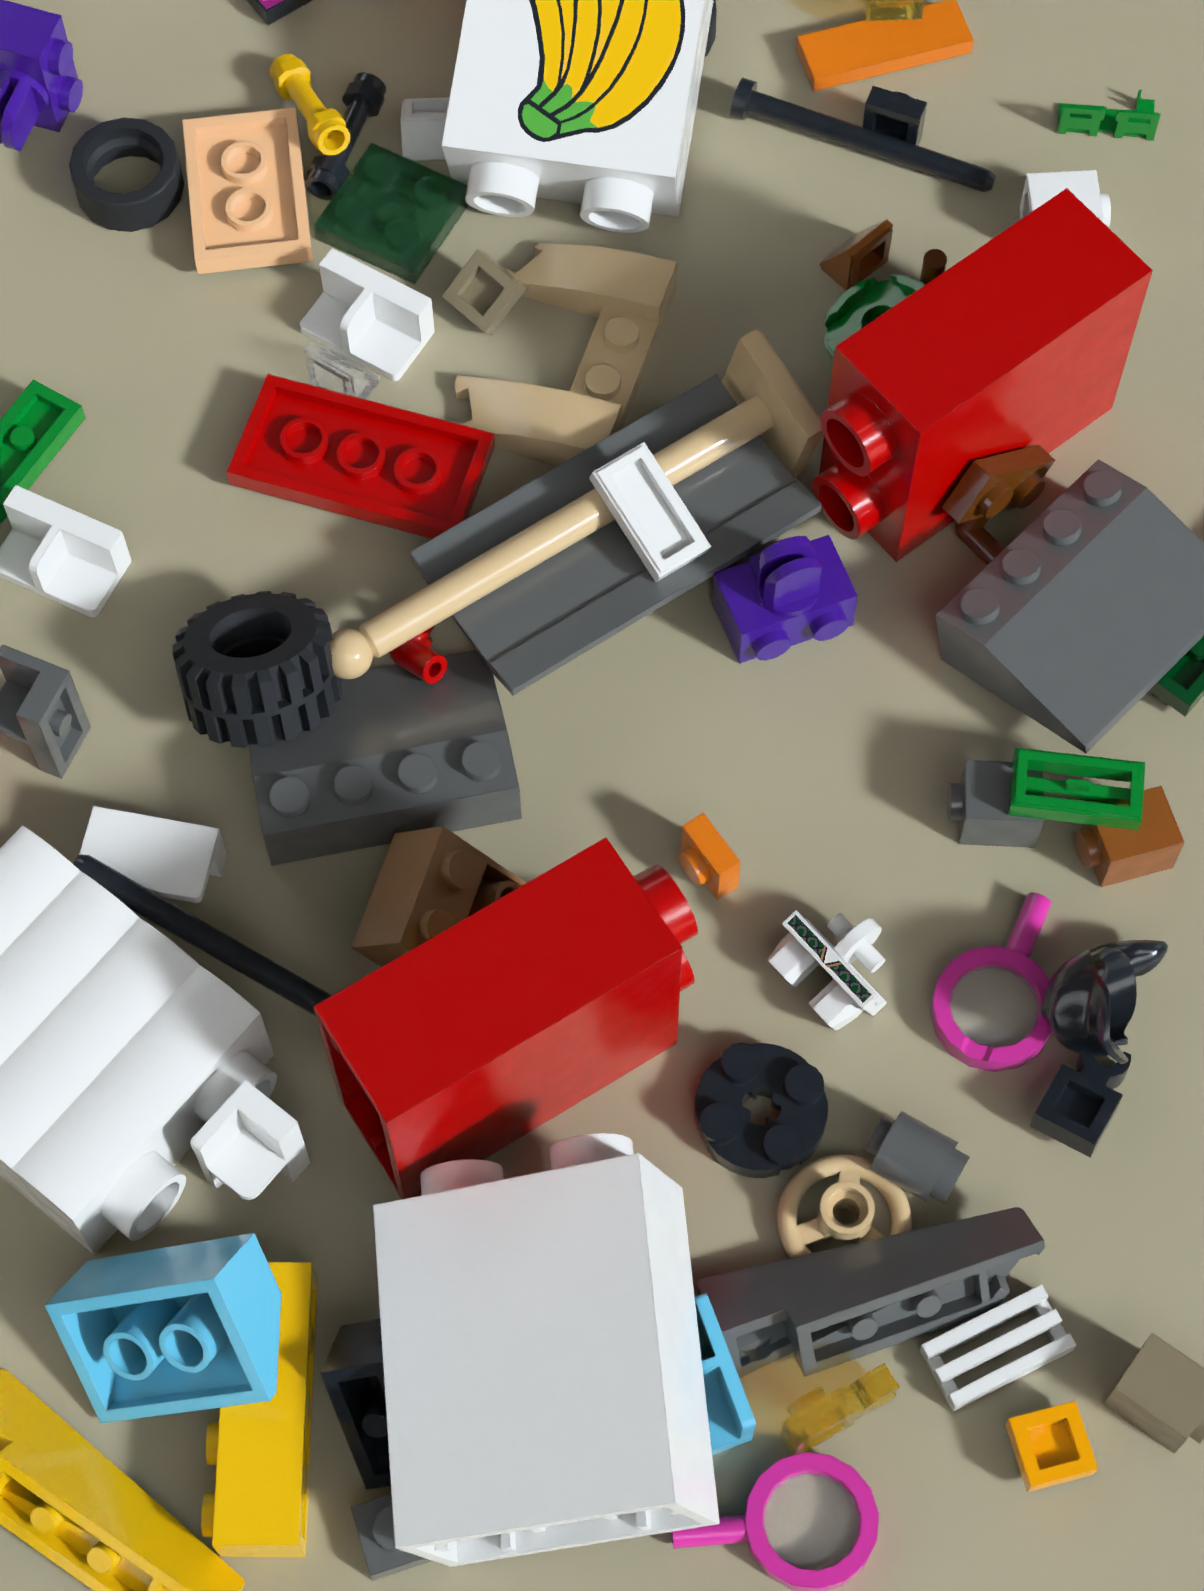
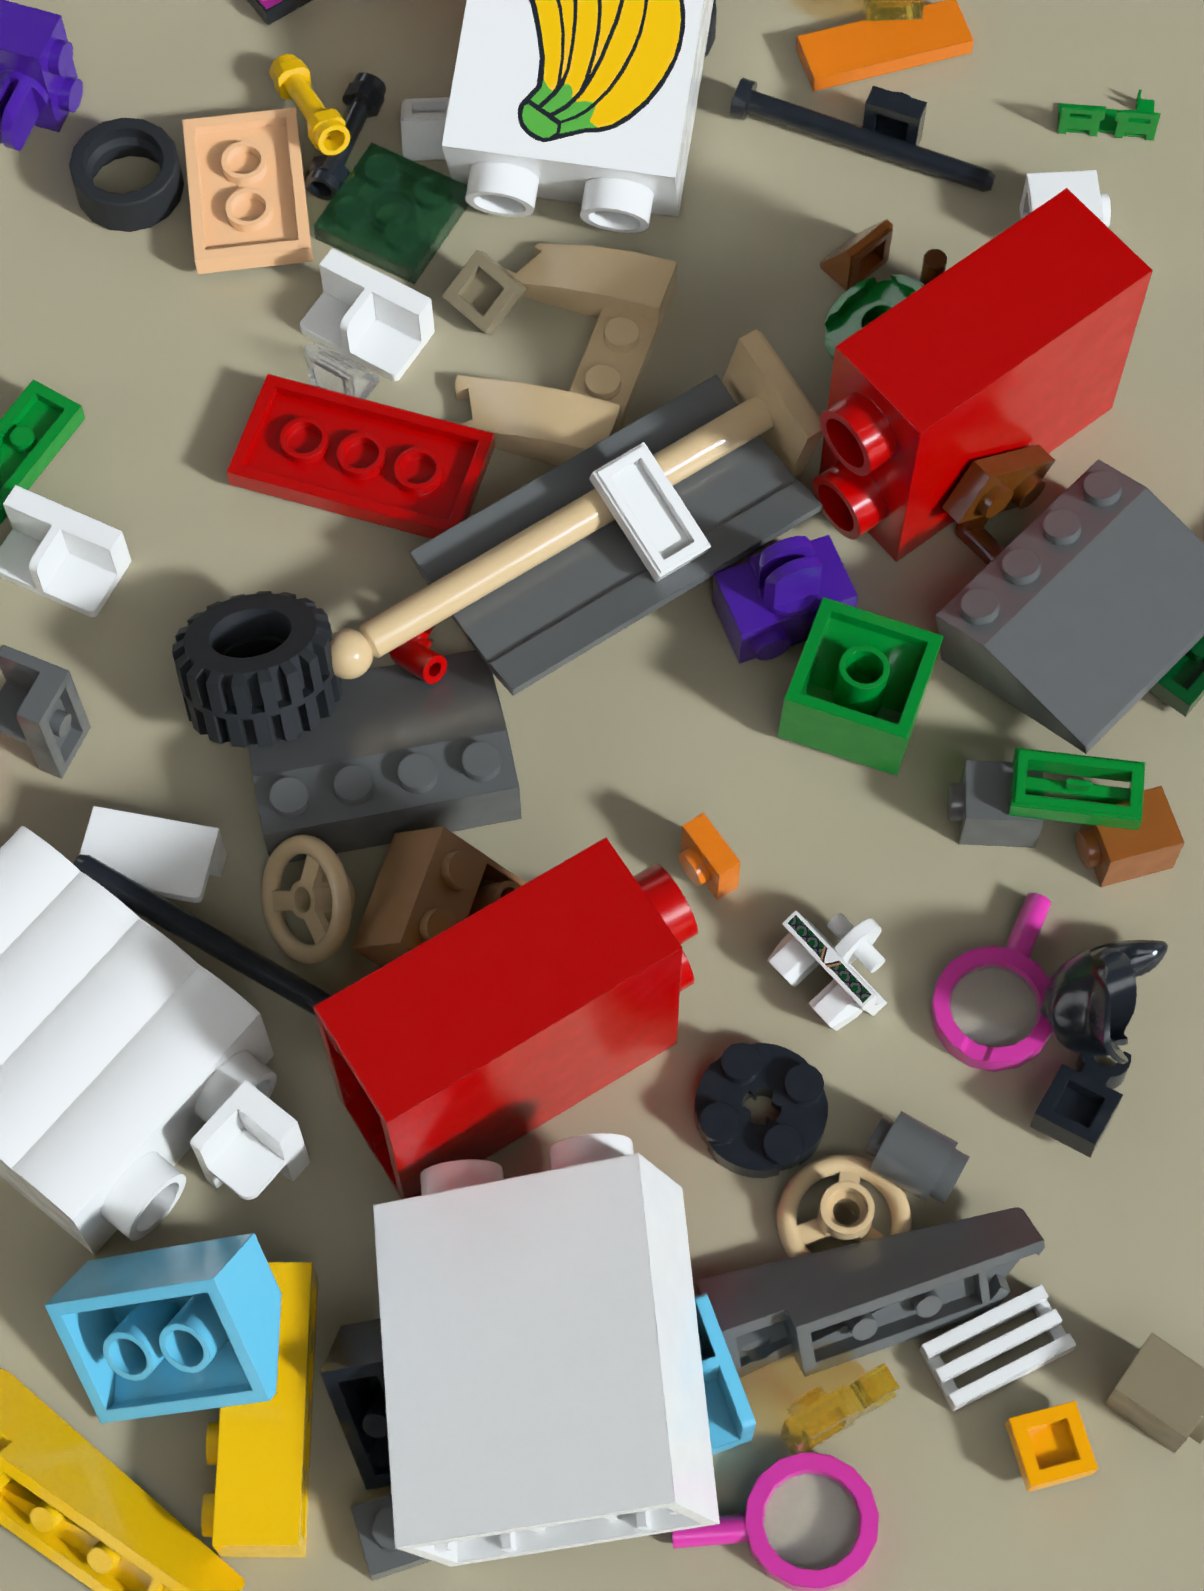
(319, 898): none -> tan piece
(859, 686): none -> green slope

